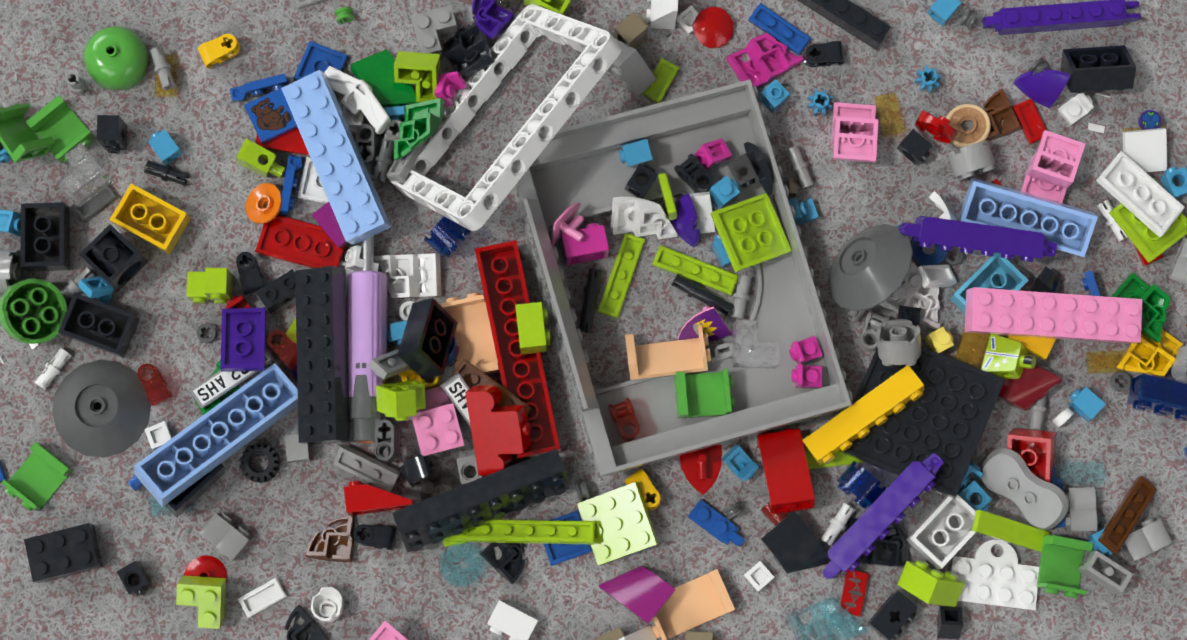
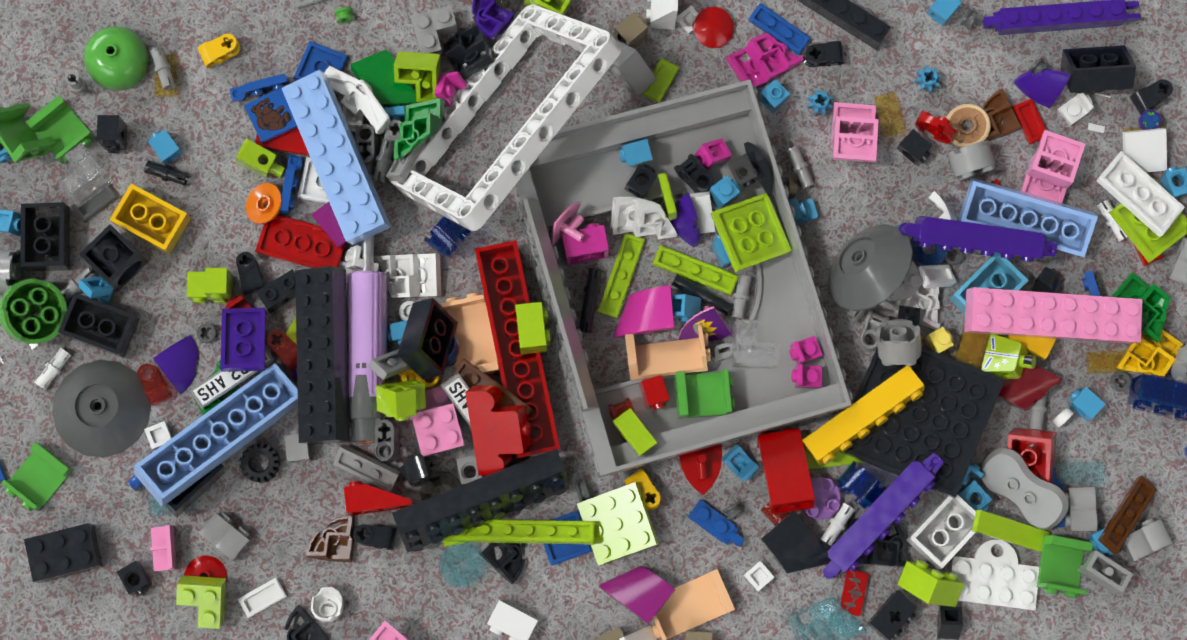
(163, 548): none -> bright pink panel
(179, 363): none -> dark purple brick
(634, 432): none -> lime tile
(647, 312): none -> dark pink slope
(654, 392): none -> red brick
(685, 307): none -> dark azure brick
(826, 499): none -> medium lavender dish
(1150, 97): none -> black piece

